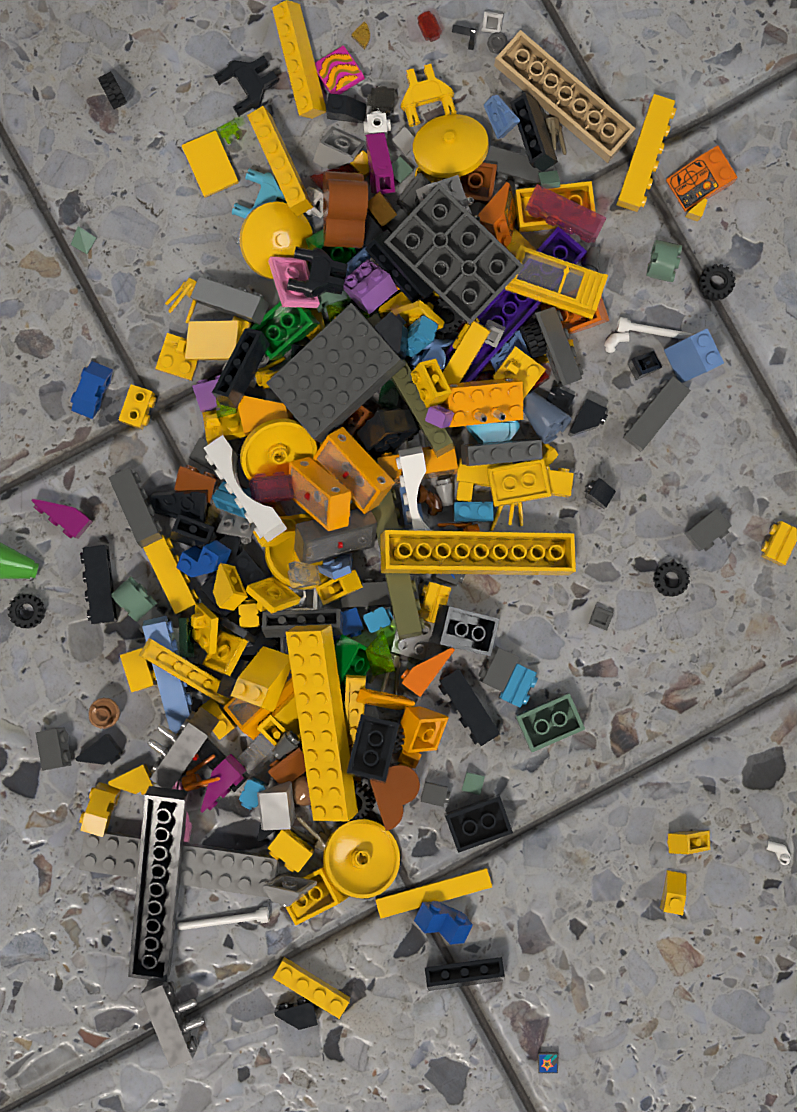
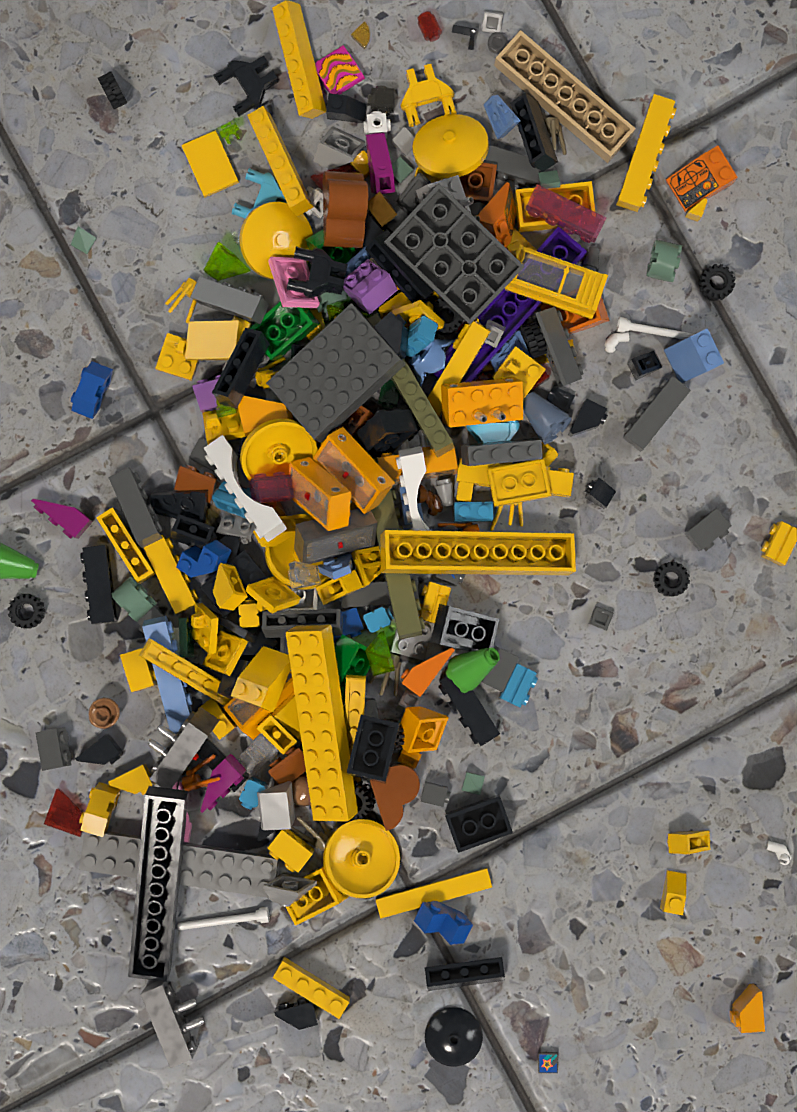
(64, 814): none -> clear red wing
(126, 545): none -> yellow brick
(137, 407): yellow brick -> none
(224, 264): none -> clear neon green slope
(287, 743): dark grey cone -> none
(367, 564): none -> yellow wing
(383, 699): light orange slope -> none
(430, 383): yellow brick -> none
(439, 416): medium lavender slope -> none
(453, 1023): none -> black dish
(471, 668): none -> bright green cone
(549, 722): sand green brick -> none
(748, 1011): none -> light orange slope

